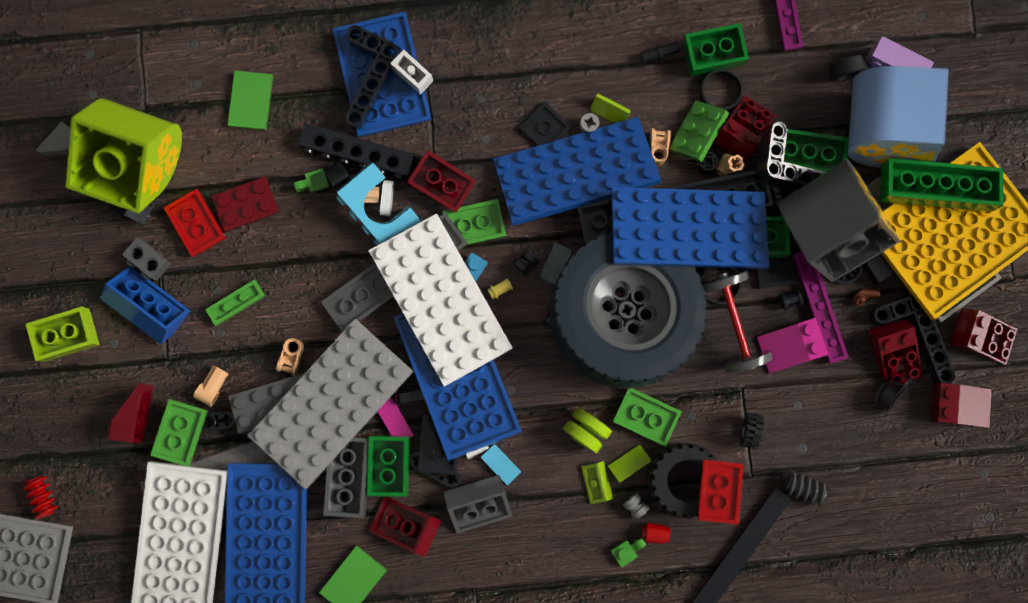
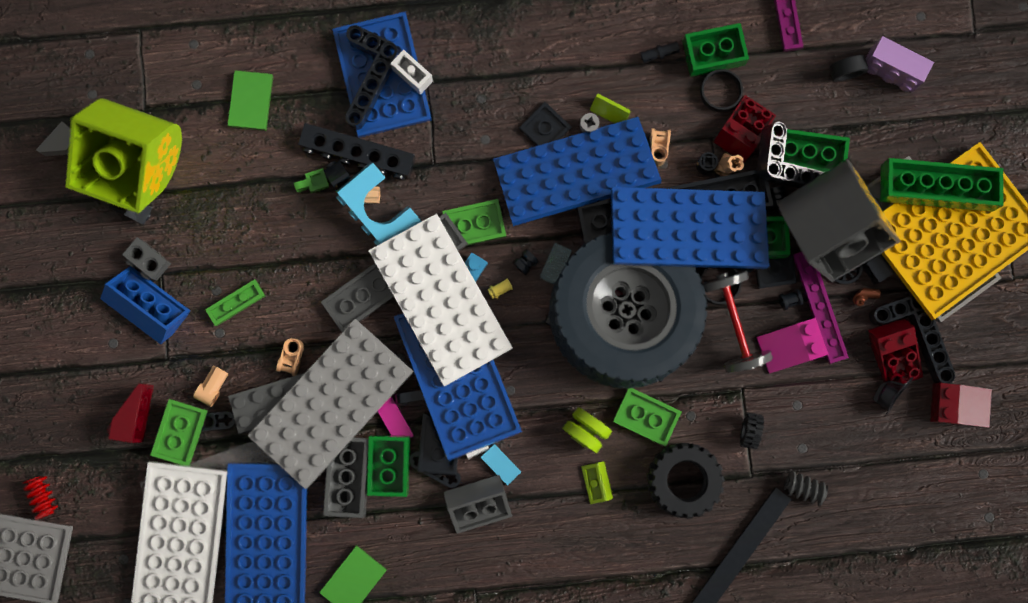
(62, 334): lime brick -> none
(194, 223): red plate -> none
(245, 204): dark red plate -> none
(386, 198): white beam -> none
(404, 526): dark red slope -> none
(440, 181): dark red slope -> none
(626, 553): bright green plate -> none
(629, 463): lime slope -> none
(636, 506): light grey wheel -> none
(655, 533): red brick -> none
(698, 131): bright green plate -> none
(720, 492): red plate -> none
(897, 114): light blue brick -> none
(983, 335): dark red slope -> none

